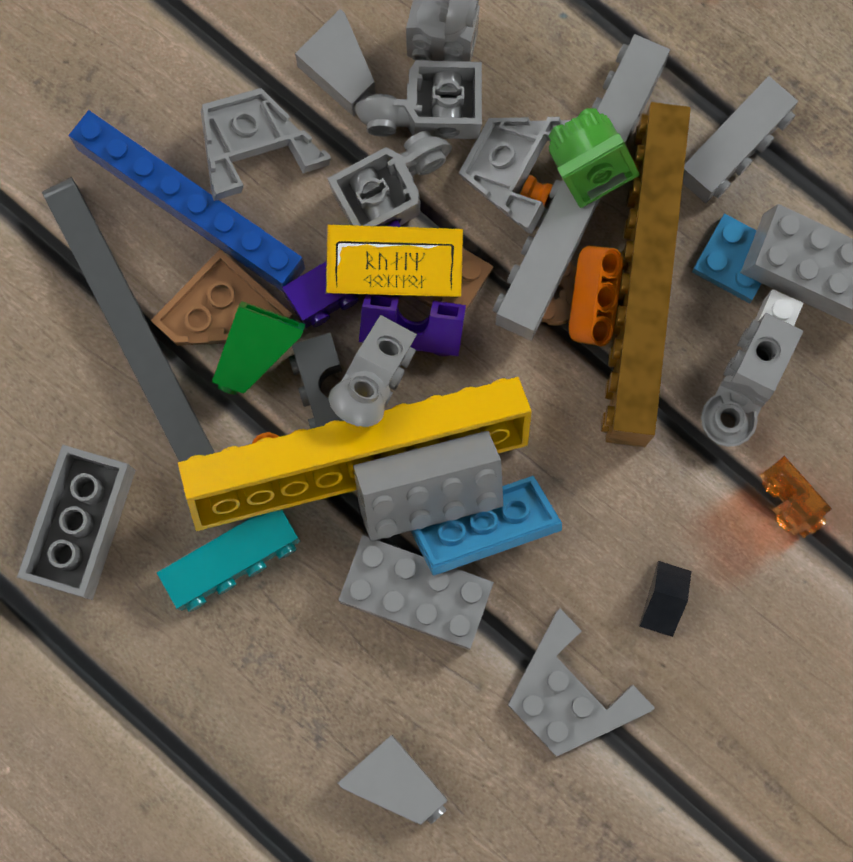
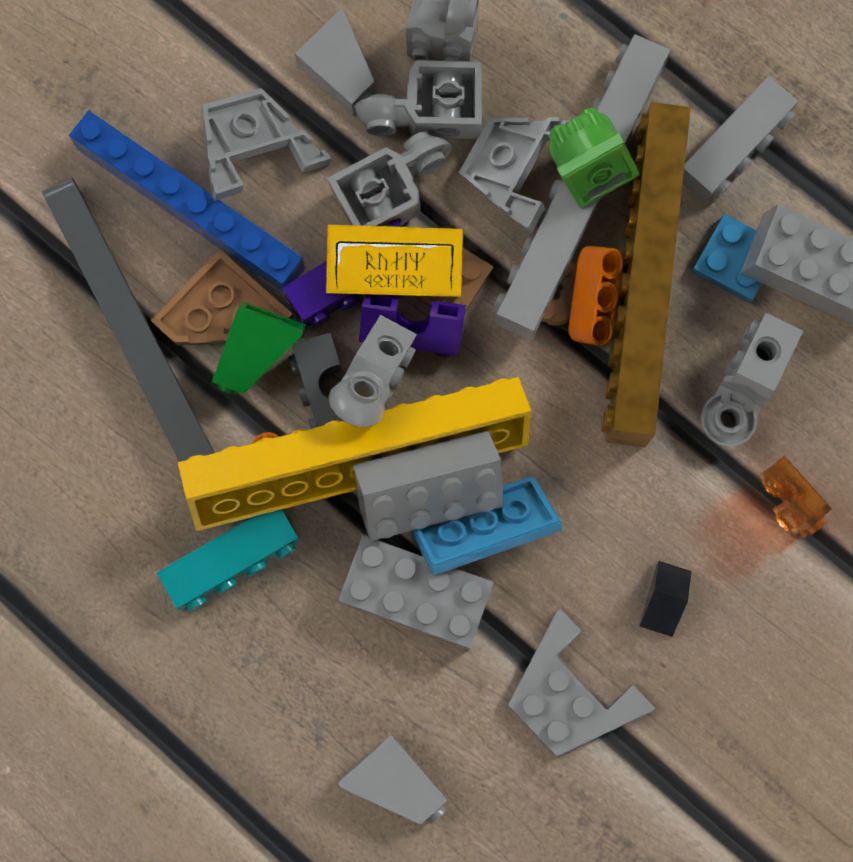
(77, 522): light grey brick -> none
(536, 190): orange wheel -> none
(781, 307): white brick -> none

